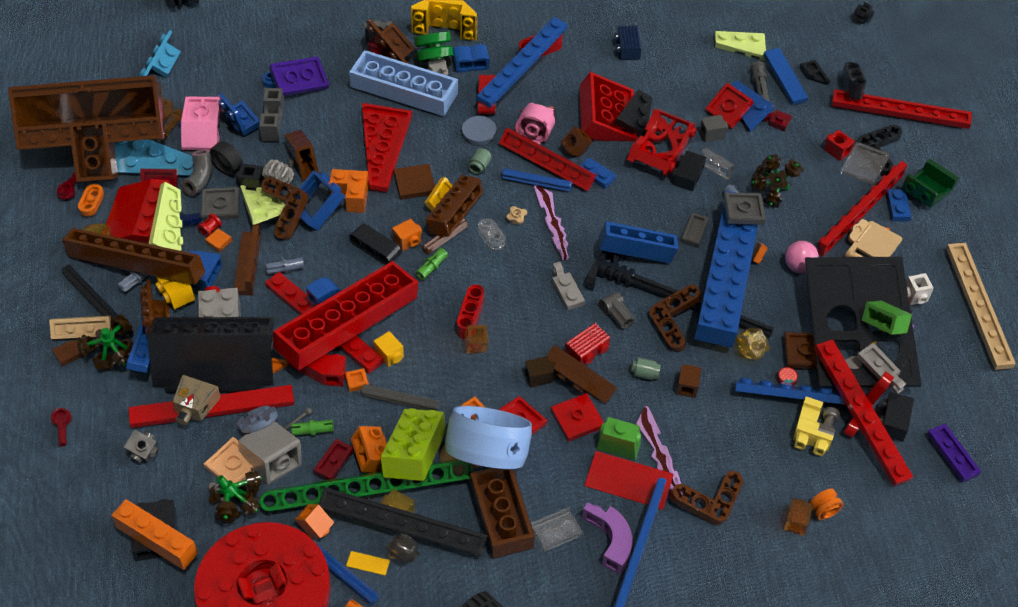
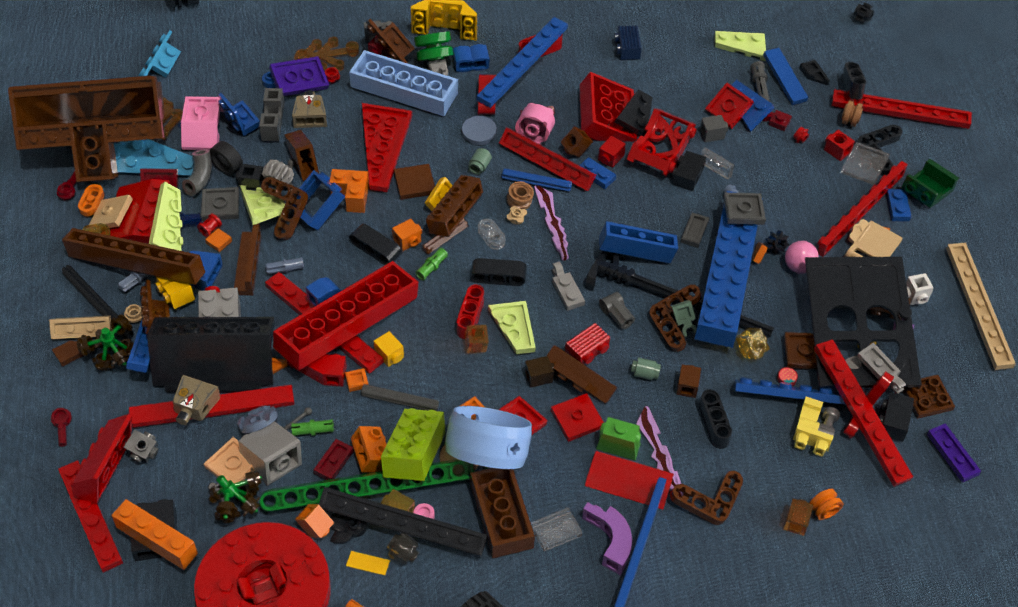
(92, 522): none -> red plate
(102, 459): none -> red slope
(112, 211): none -> tan plate
(131, 310): none -> tan plate
(309, 111): none -> dark tan torso
(325, 53): none -> clear orange plant
(332, 74): none -> red plate
(345, 528): none -> black plate
(350, 579): blue axle -> none
(425, 510): none -> bright pink tile
(498, 272): none -> black beam
(515, 325): none -> yellowish green wing
(520, 195): none -> medium nougat wheel
(611, 151): none -> red brick
(684, 314): none -> sand green plate
(715, 427): none -> black beam
(777, 181): dark brown plant -> none
(777, 241): none -> black gear
(801, 135): none -> red plate
(852, 113): none -> medium nougat wheel
(886, 317): bright green brick -> none
(930, 397): none -> reddish brown tile

